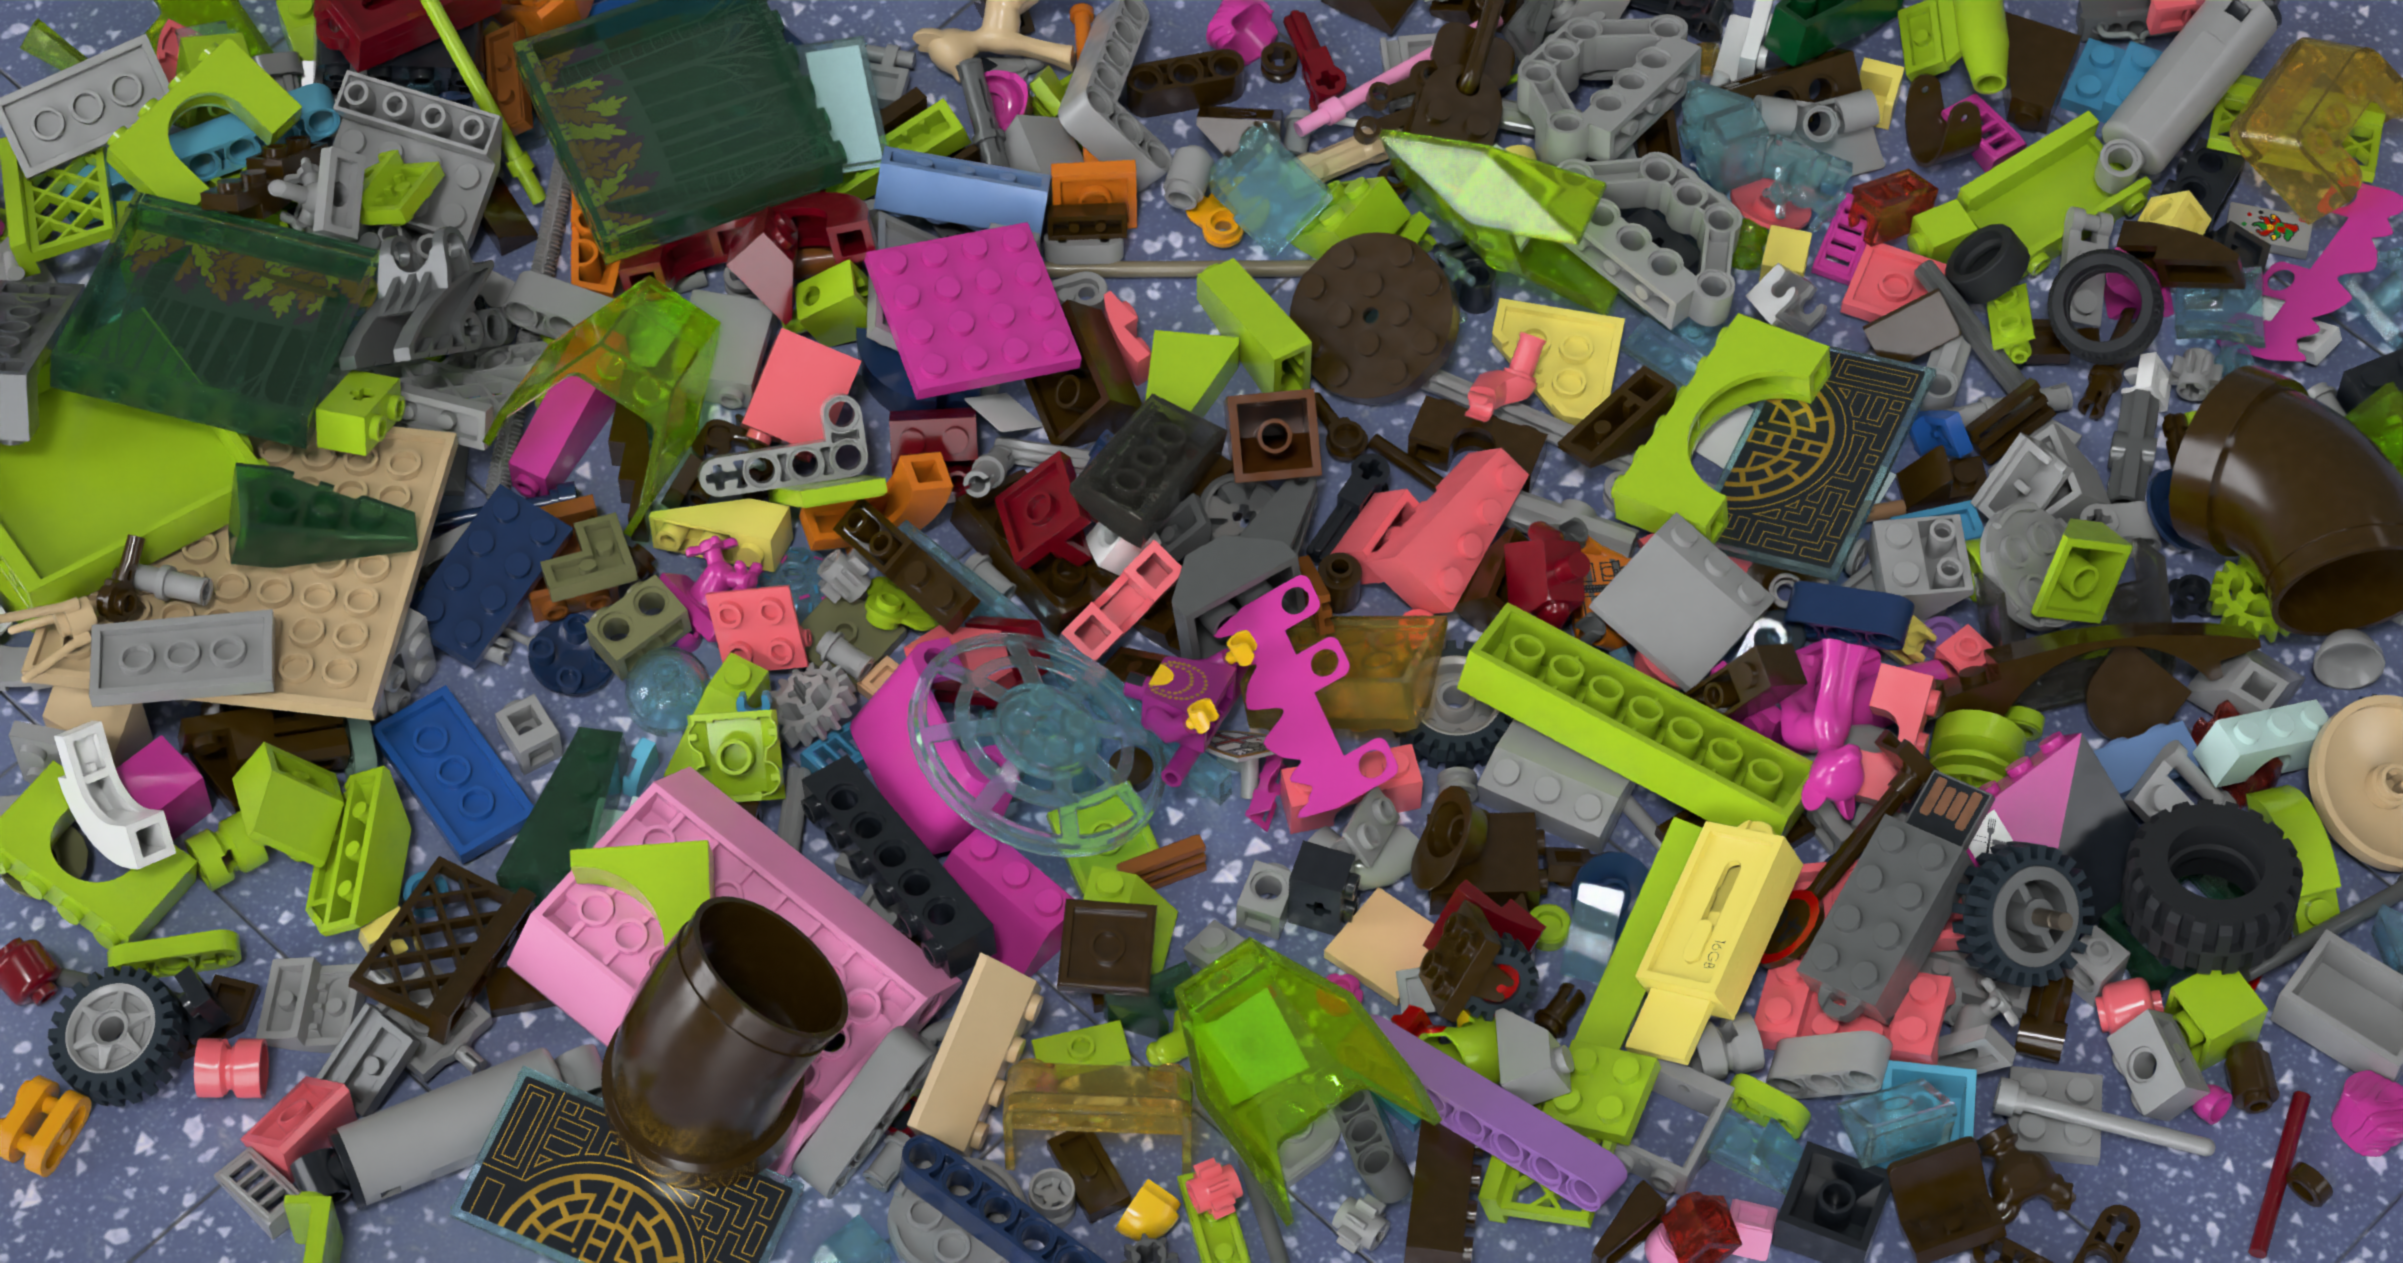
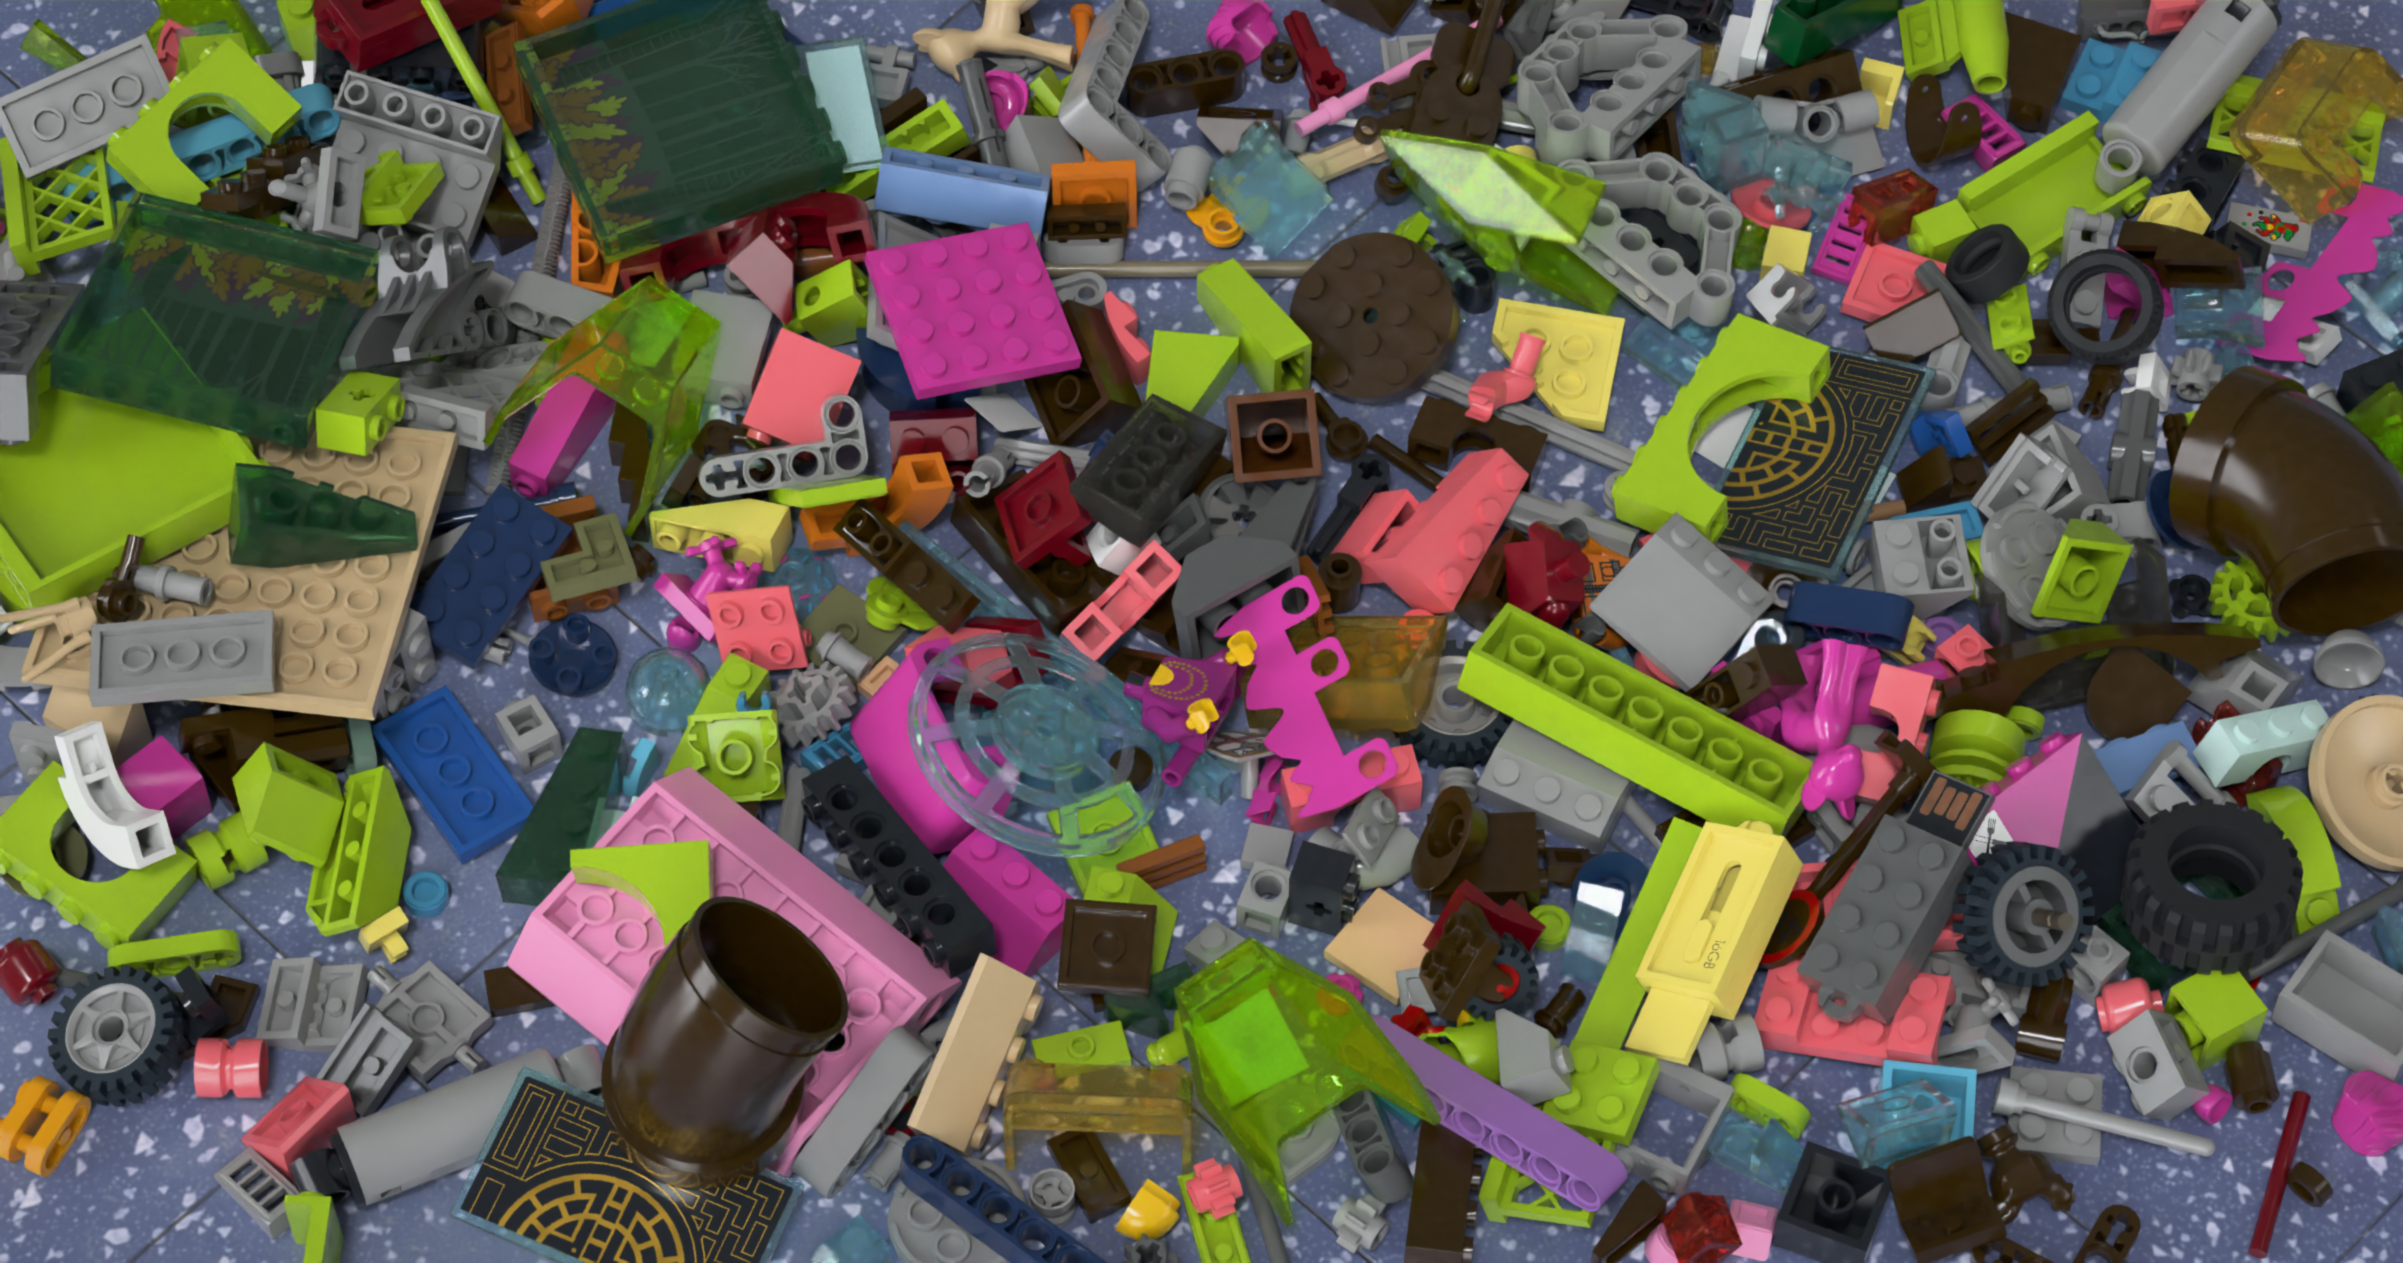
(471, 972): dark brown fence -> none
(642, 630): olive brick -> none
(844, 576): light grey gear -> none
(983, 568): light grey pin -> none
(1266, 845): none -> light grey tile
(1356, 209): lime slope -> none
(1621, 420): dark brown slope -> none
(1830, 1064): light grey beam -> none

